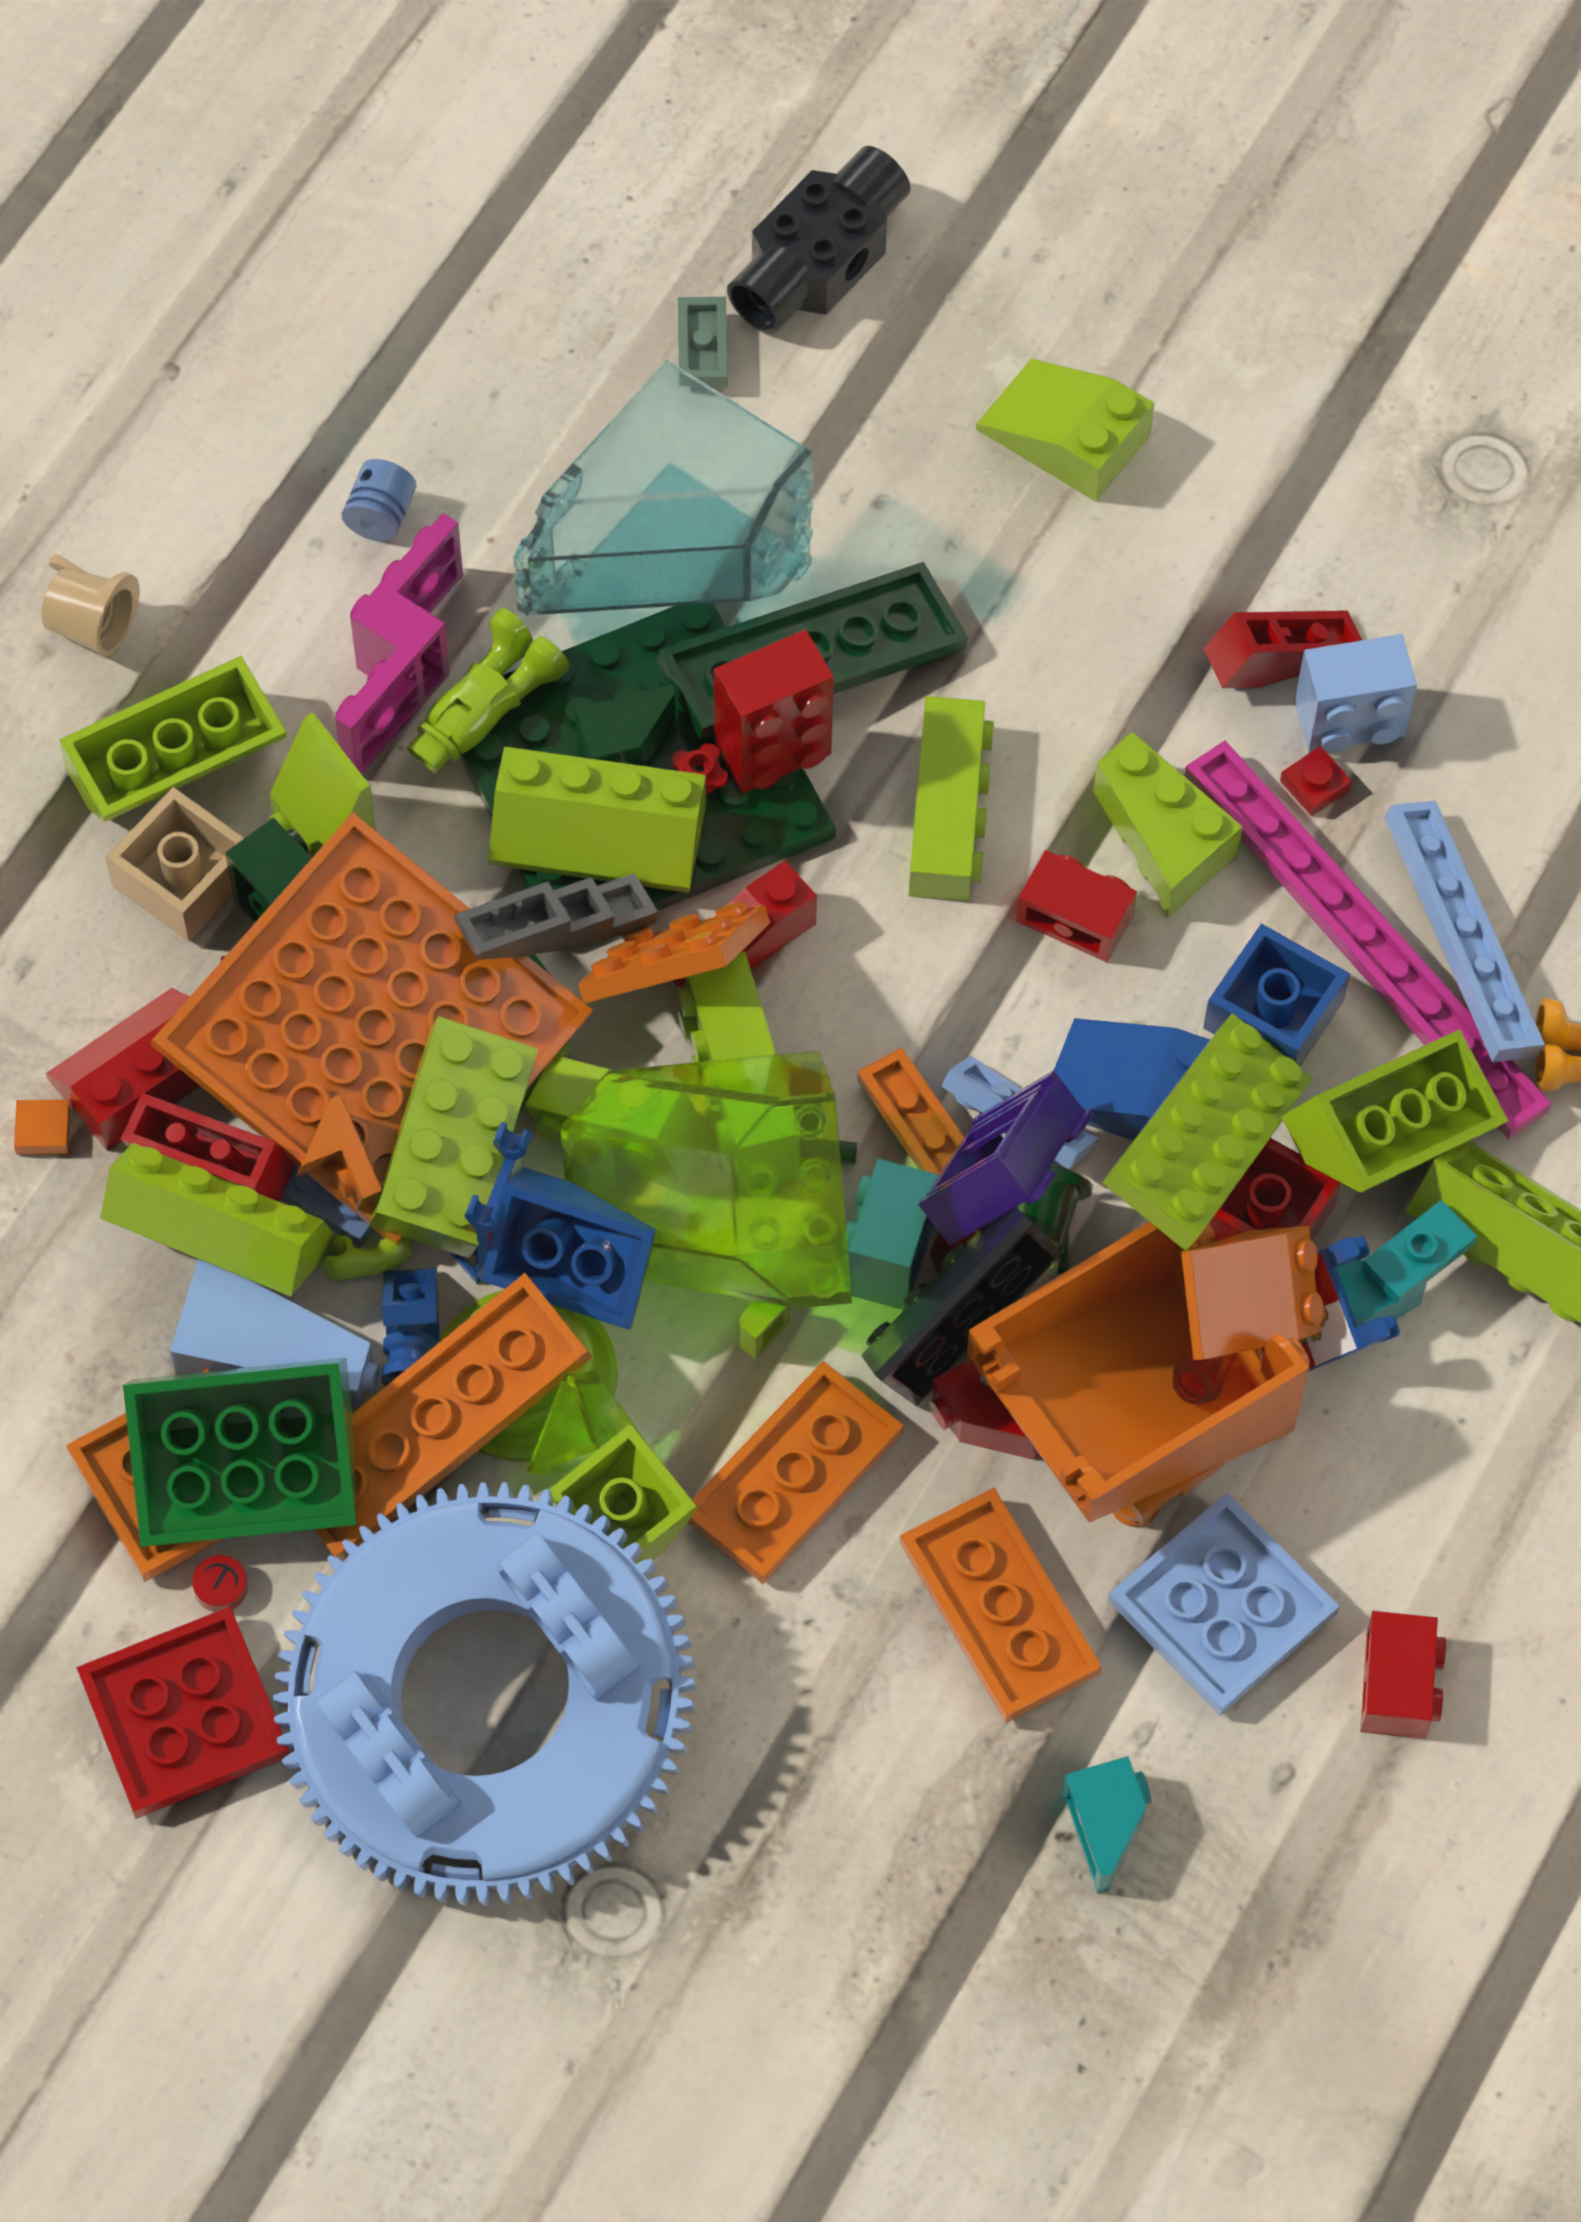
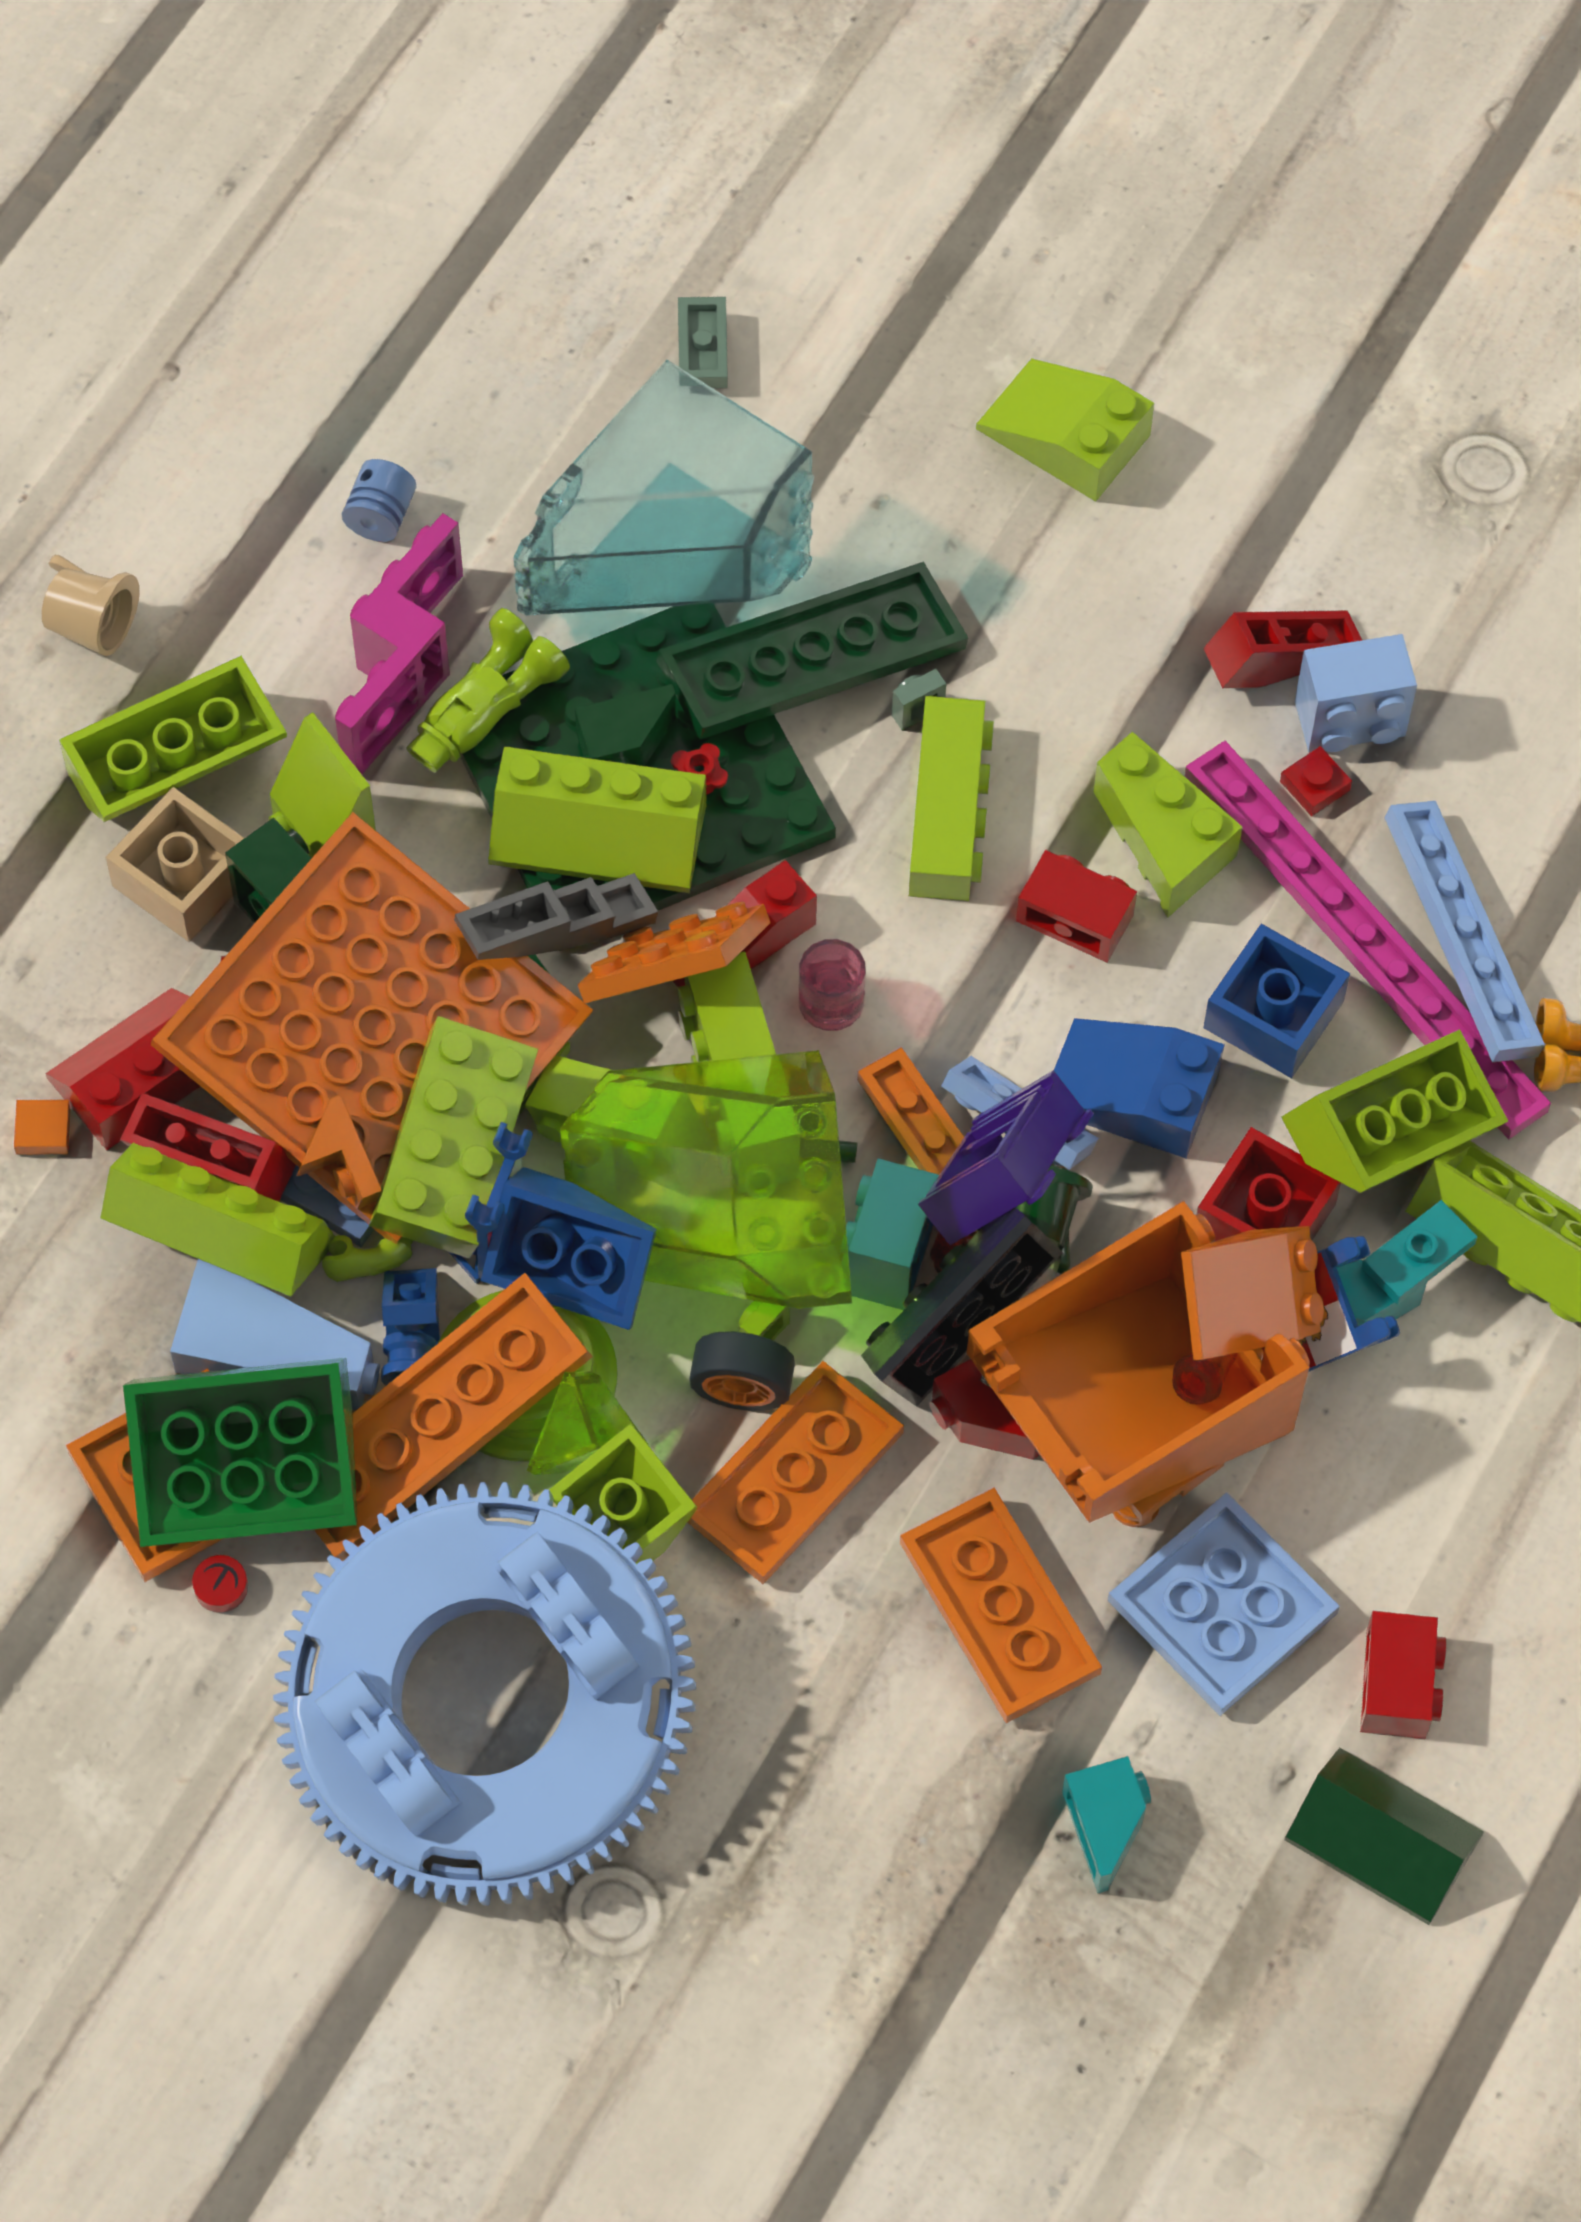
(183, 1712): red plate -> none
(742, 1371): none -> black wheel
(773, 711): red brick -> none
(819, 240): black brick -> none
(831, 984): none -> clear pink wheel
(910, 697): none -> sand green plate
(1207, 1131): lime plate -> none
(1383, 1835): none -> dark green slope

